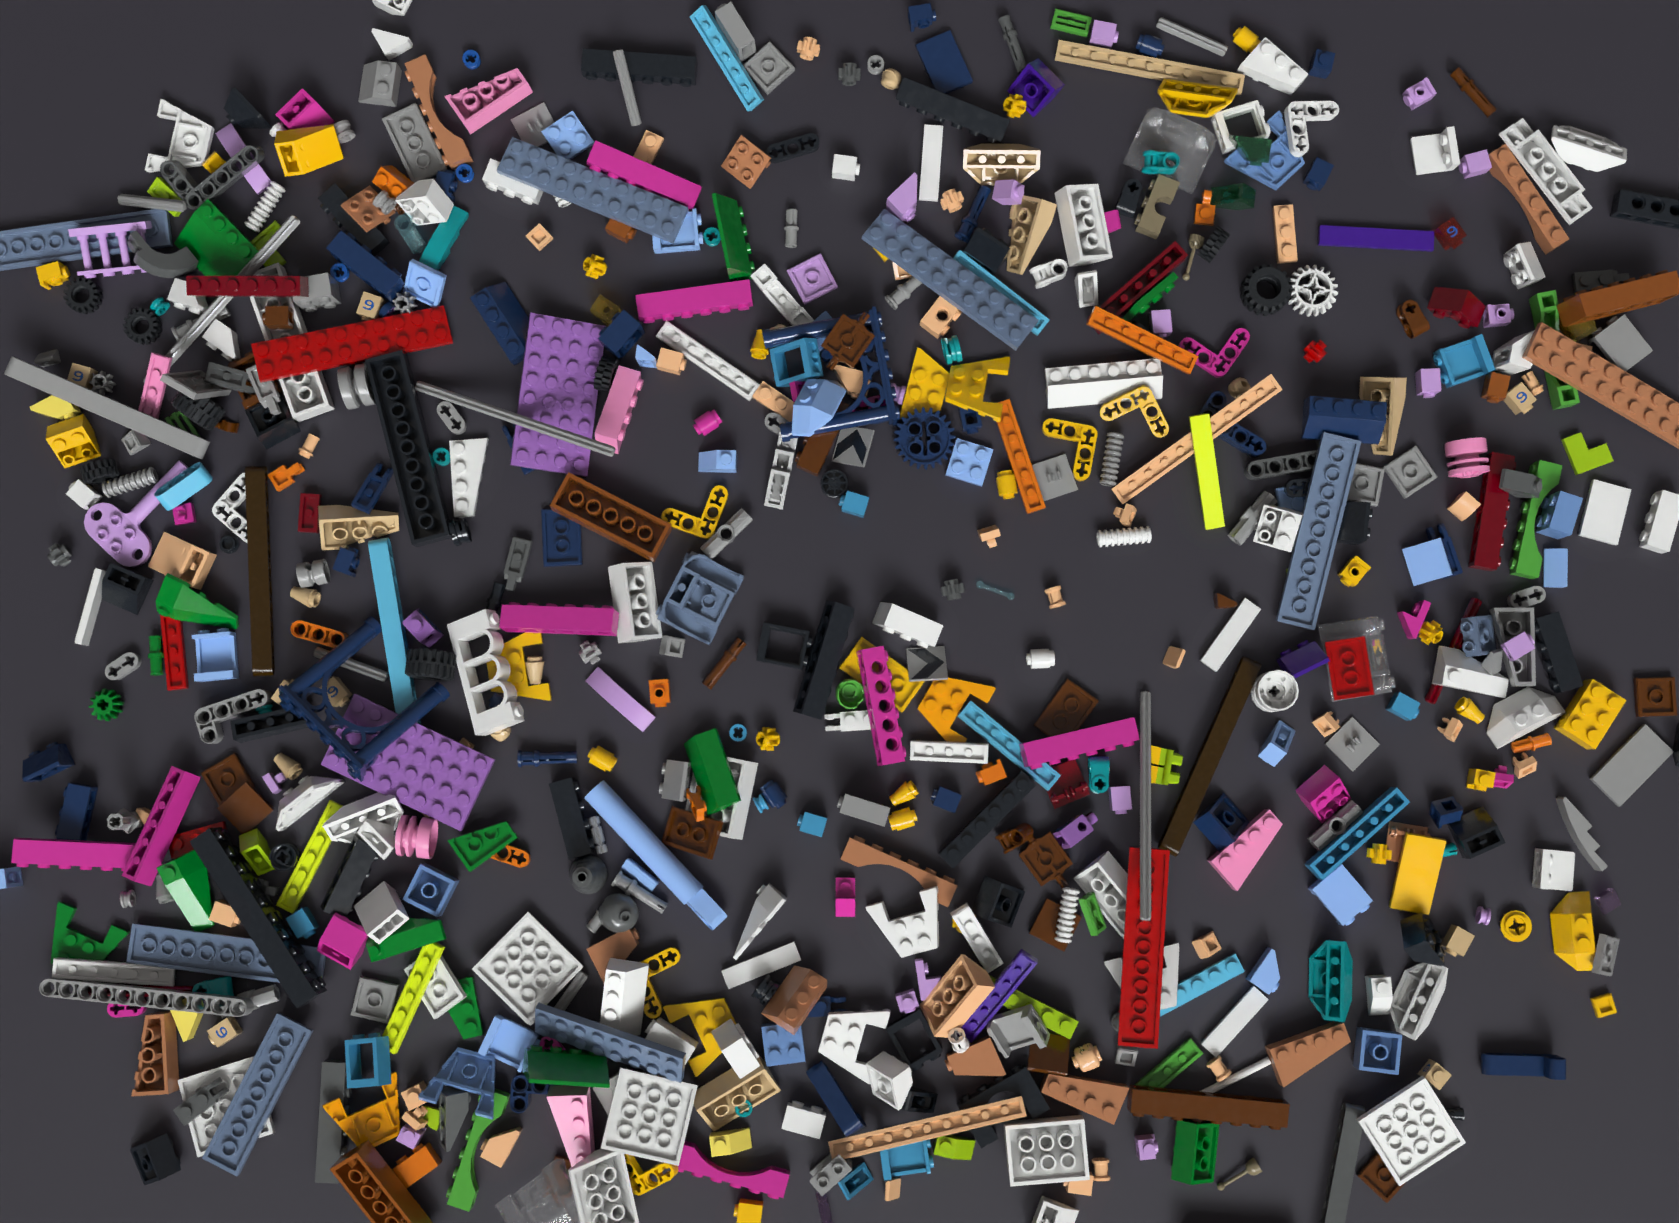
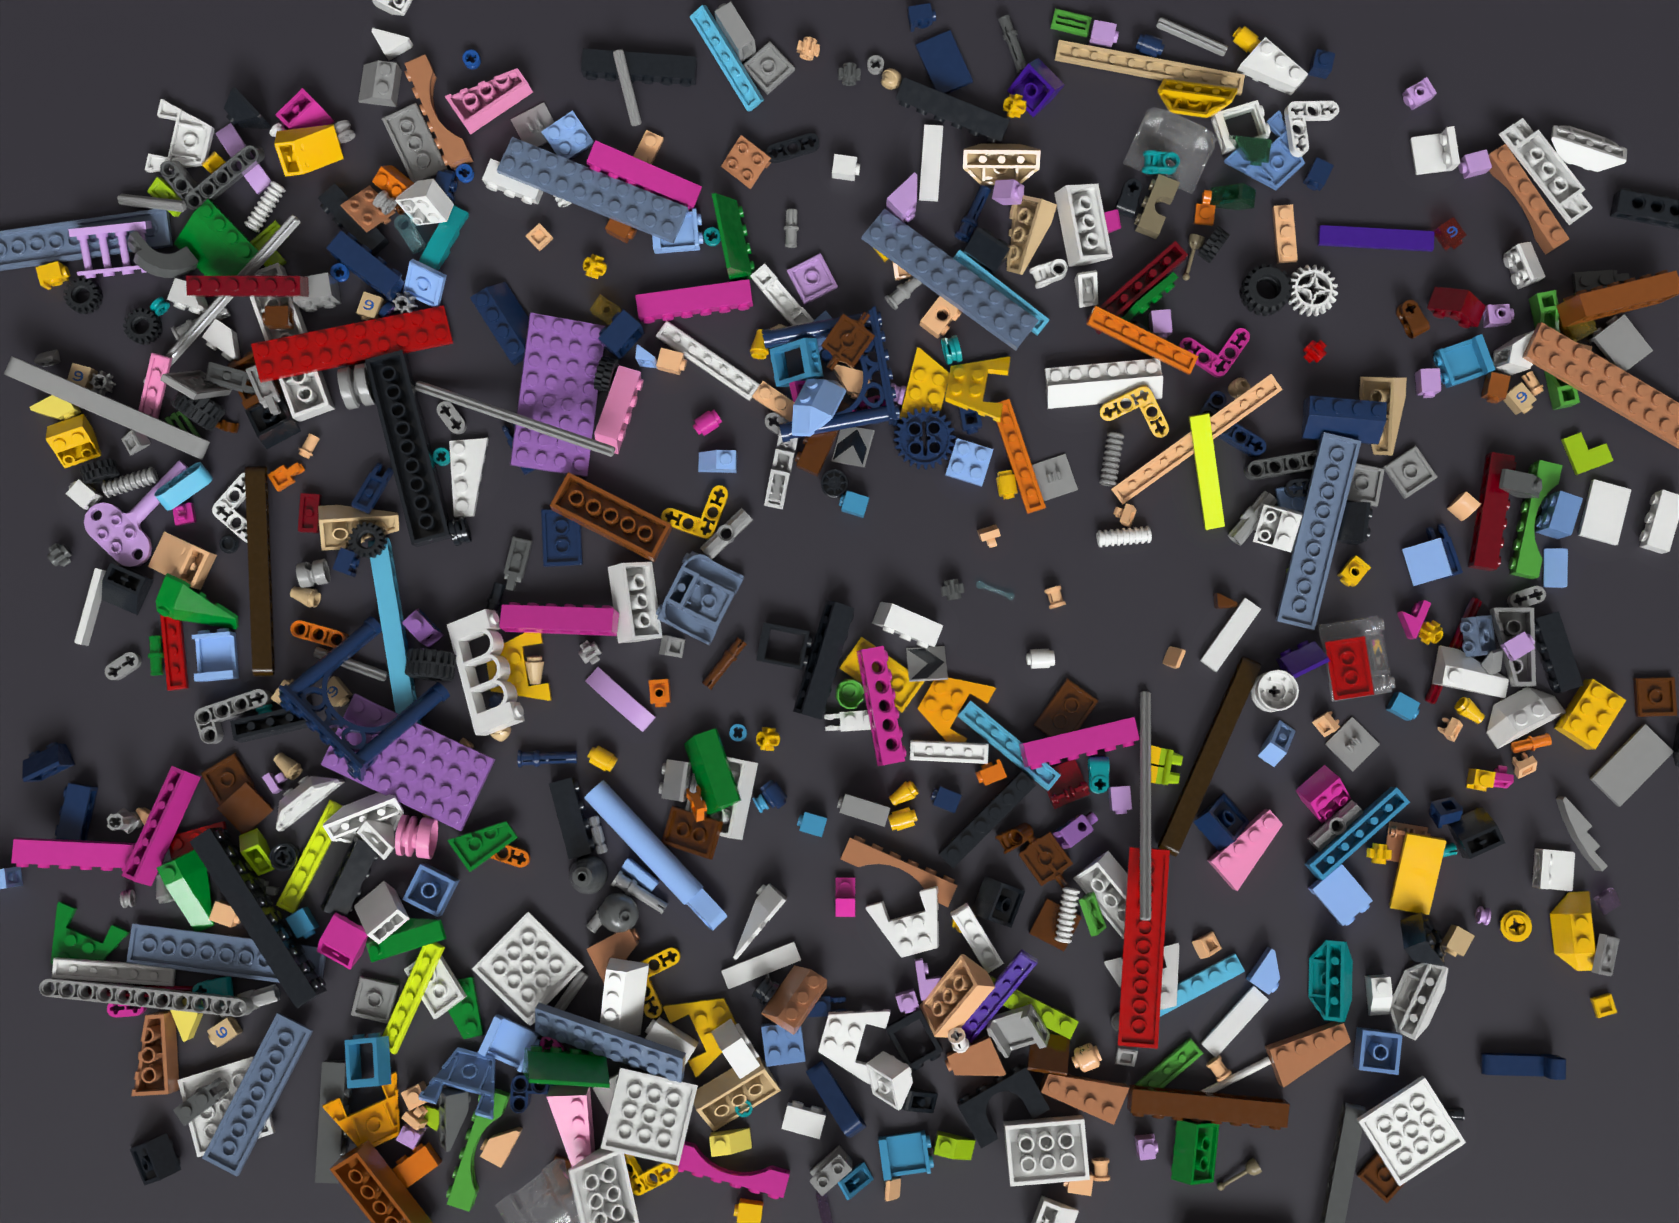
(113, 704): green gear -> none
(356, 537): none -> black tyre
(928, 1128): light nougat plate -> none
(952, 200): light nougat gear -> none
(1077, 437): yellow beam -> none
(1434, 1074): tan brick -> none
(1467, 457): bright pink wheel -> none
(1473, 92): reddish brown pin -> none

